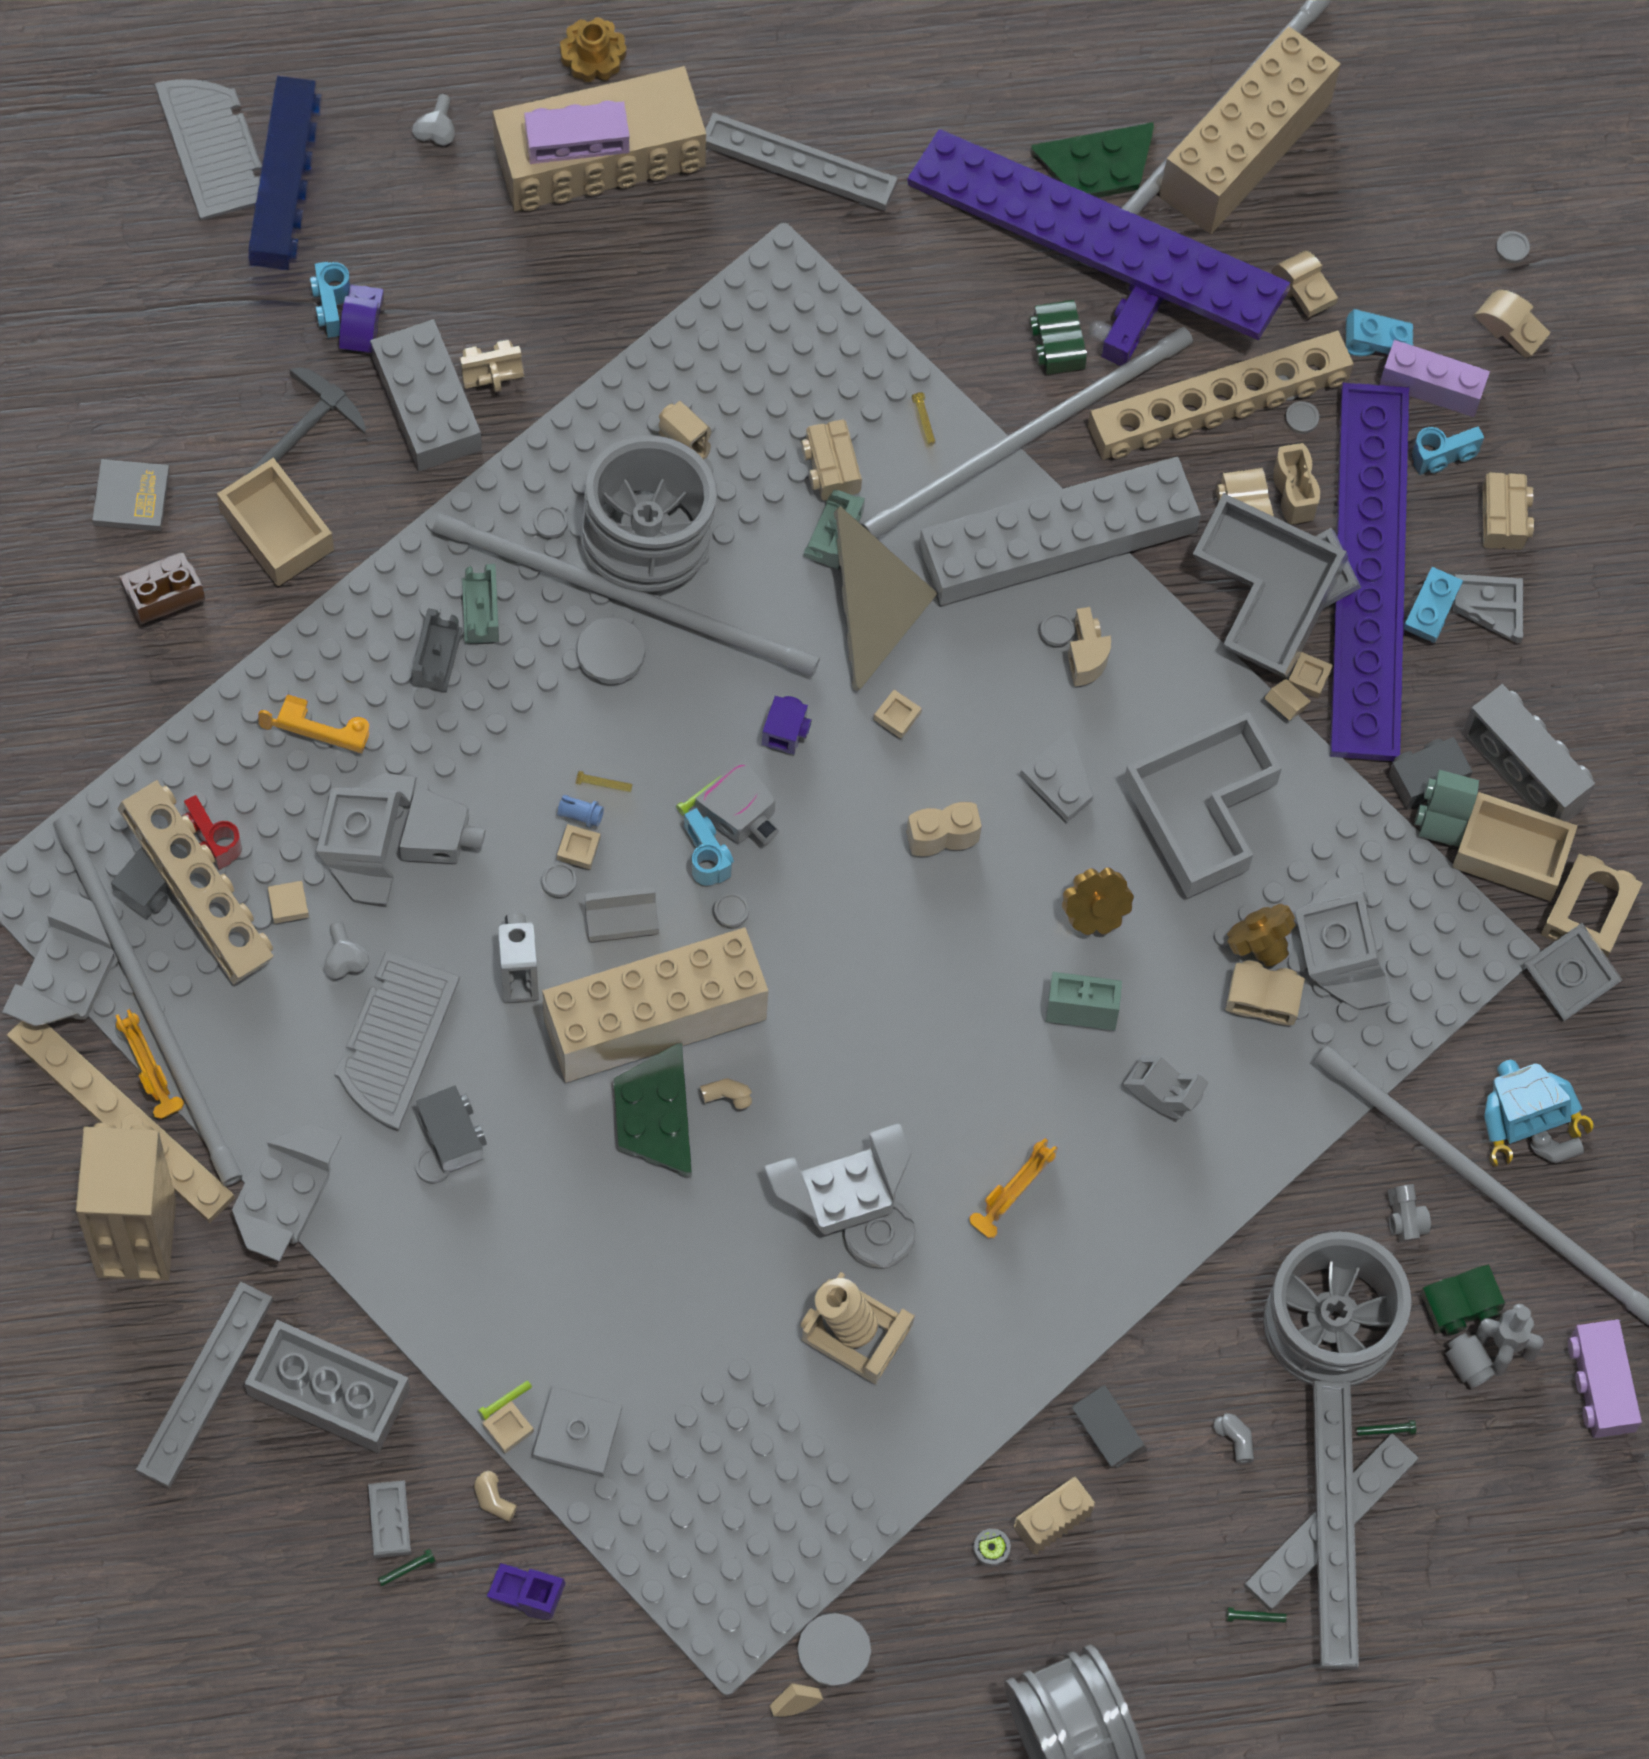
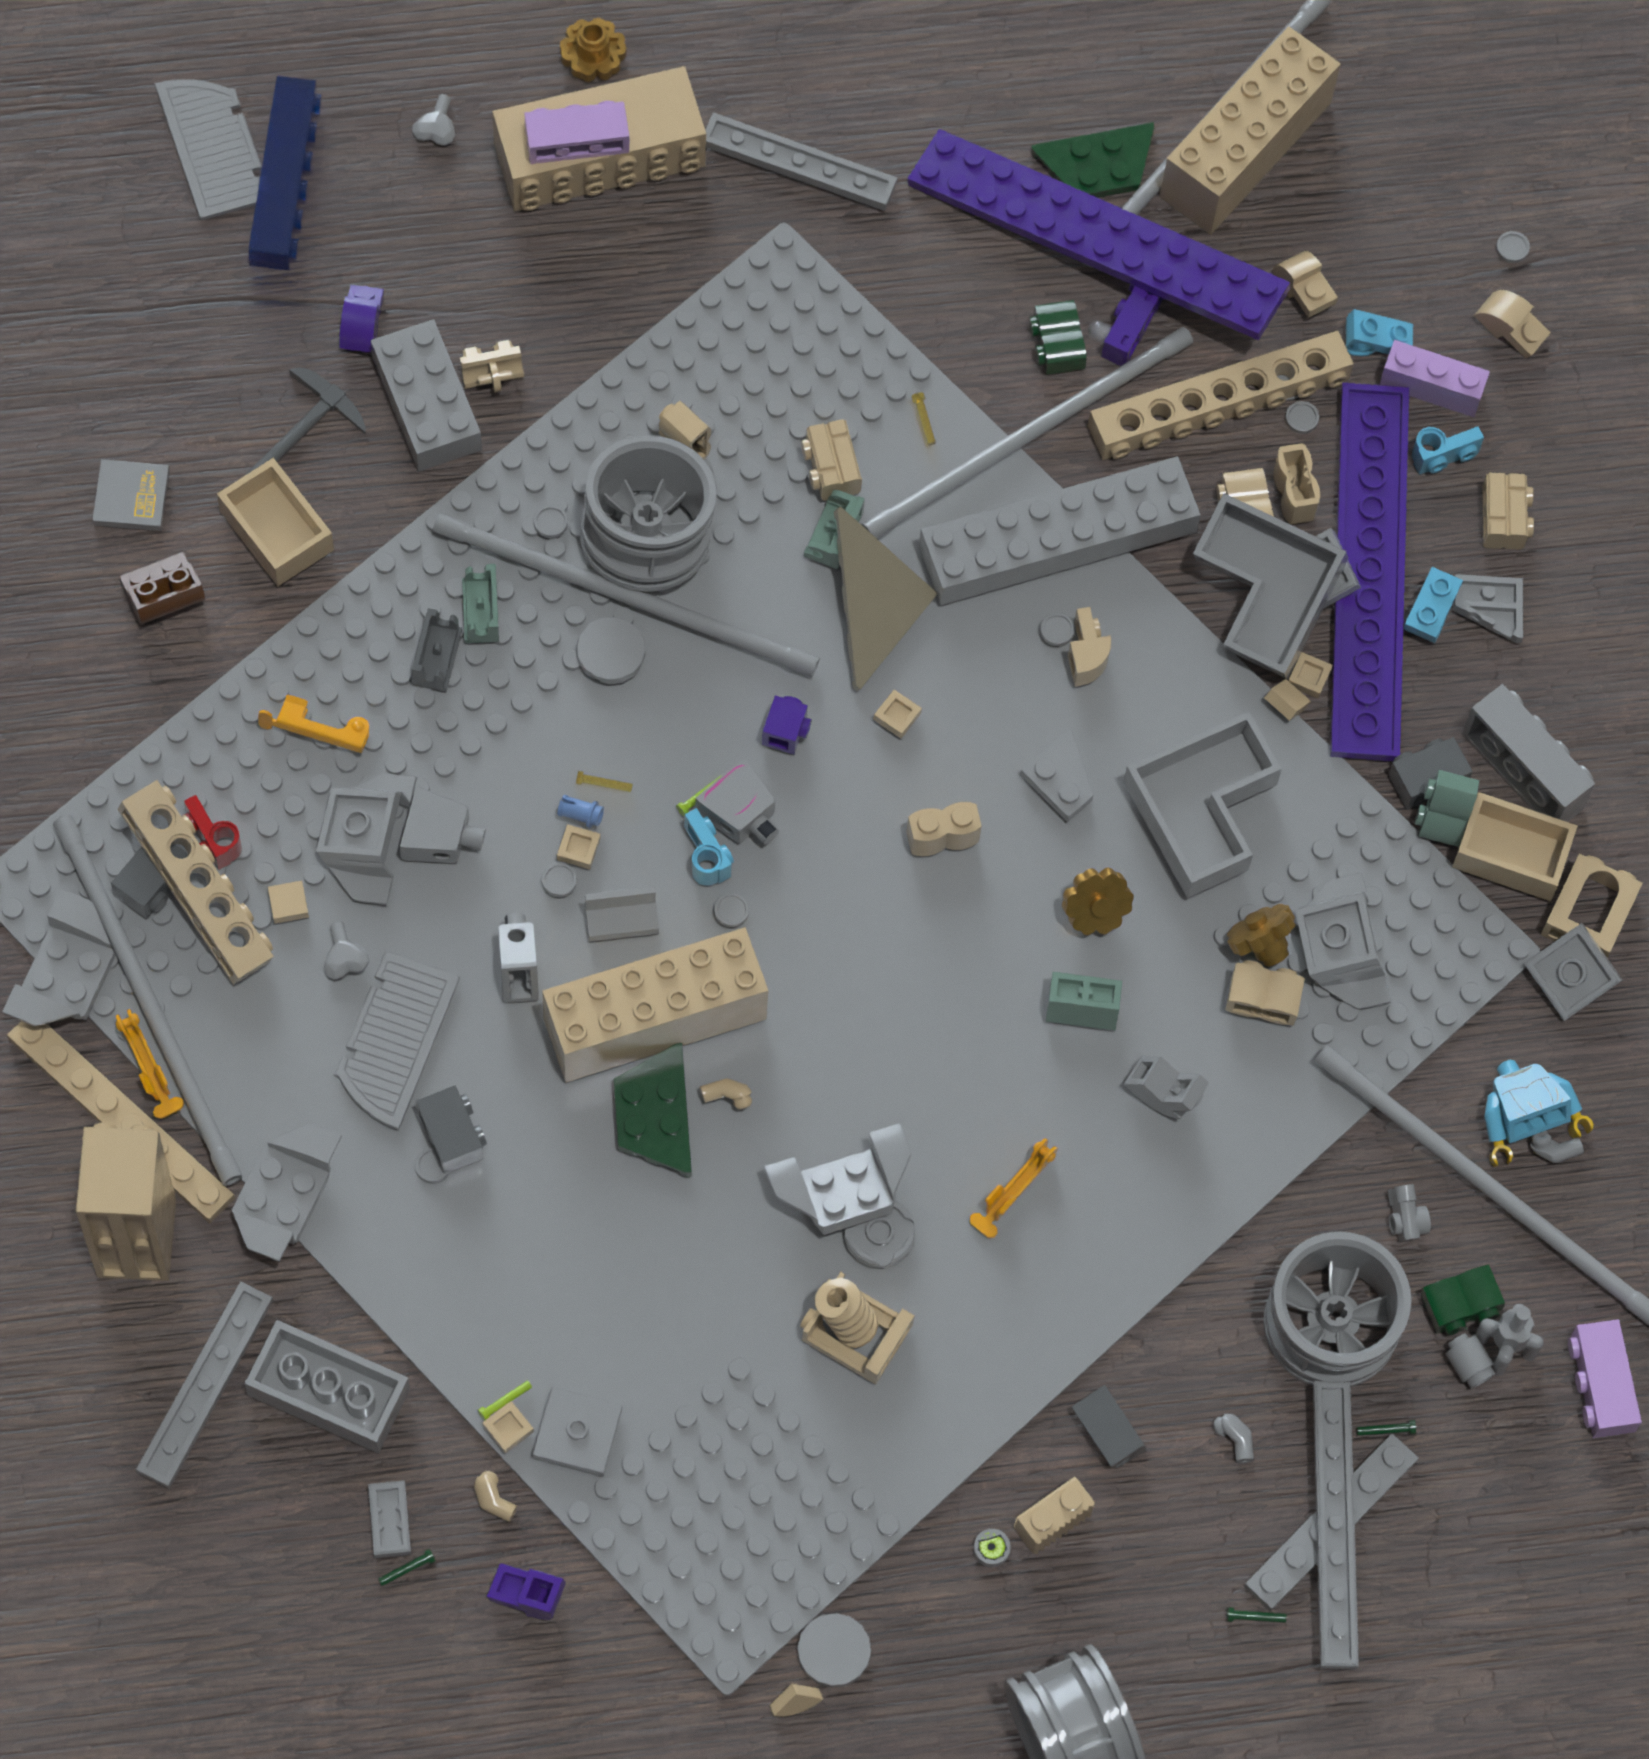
(330, 295): medium azure plate -> none

